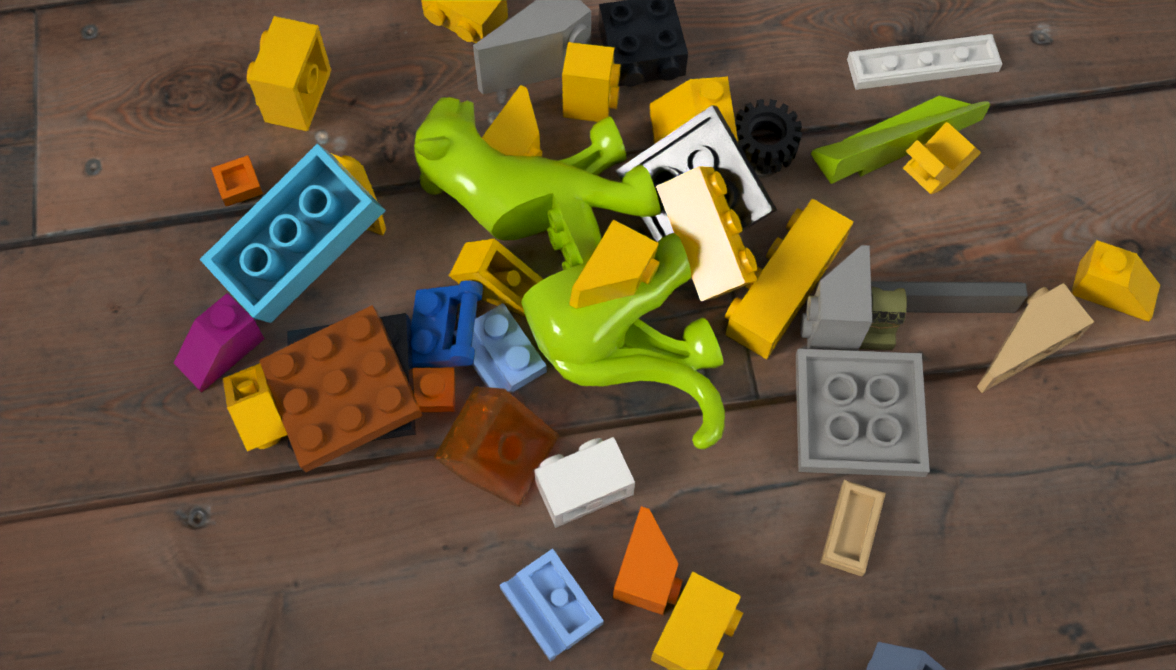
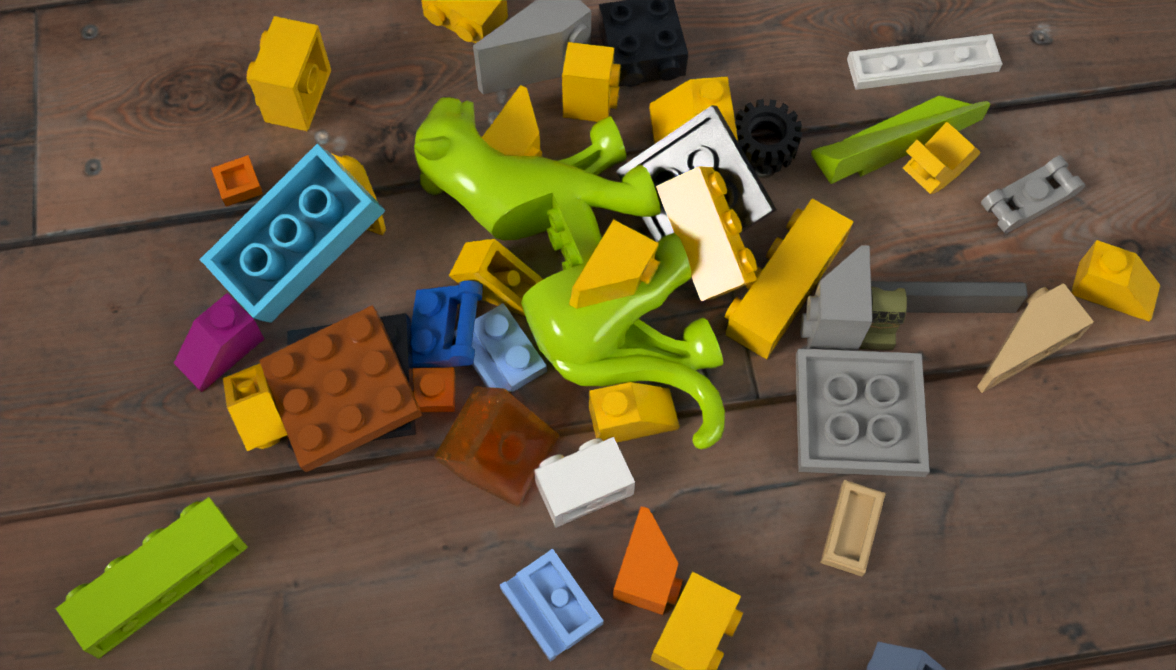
(150, 578): none -> lime brick
(631, 411): none -> yellow slope
(1032, 195): none -> light grey plate

